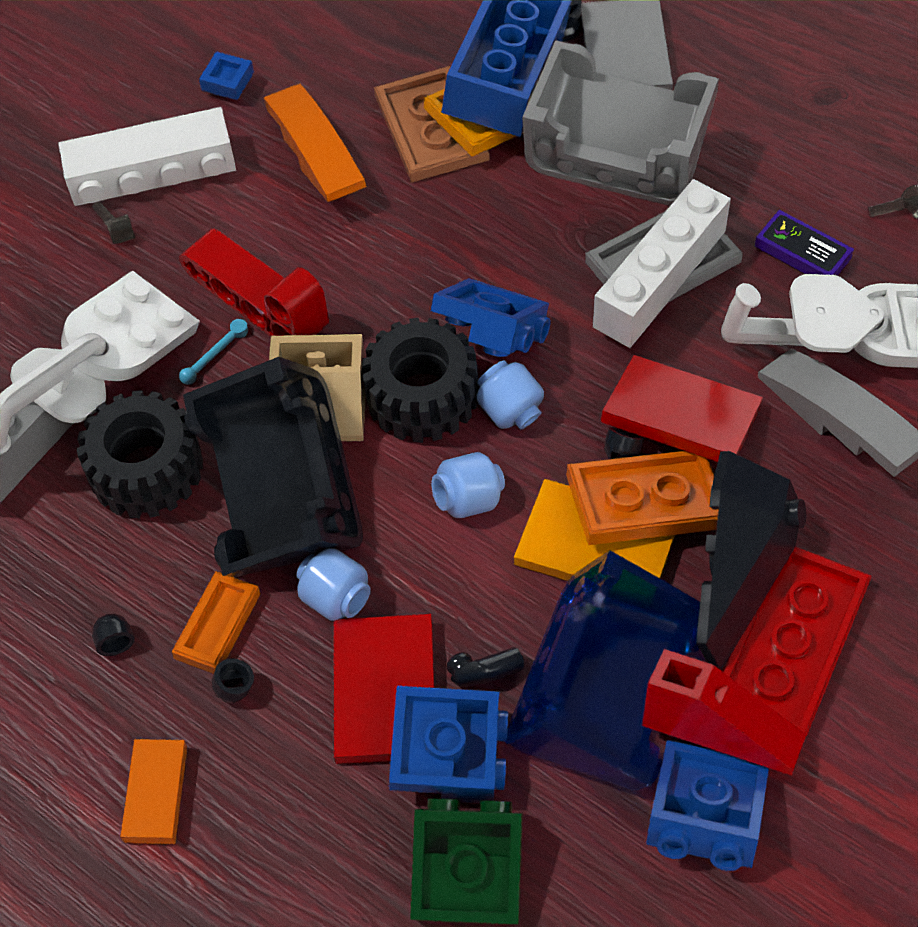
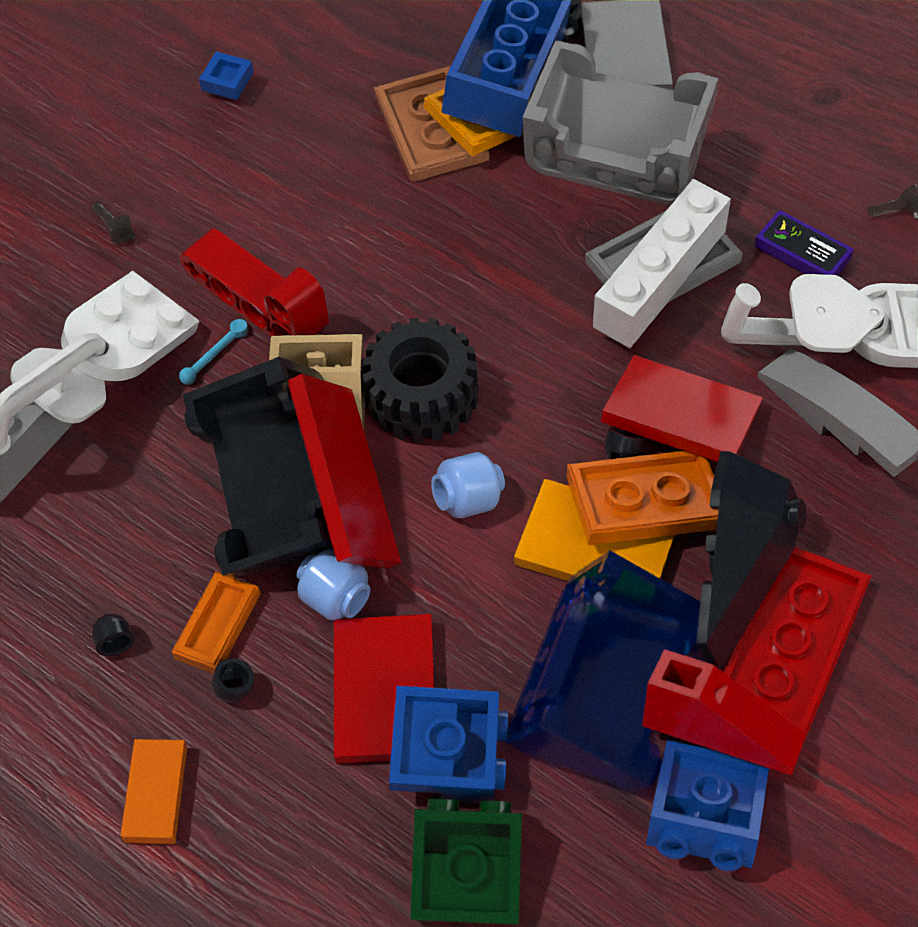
(129, 426): black tyre -> none
(146, 156): white brick -> none
(315, 143): orange slope -> none
(344, 473): none -> red tile
(490, 668): black arm -> none
(499, 317): blue plate -> none
(510, 395): light blue head -> none

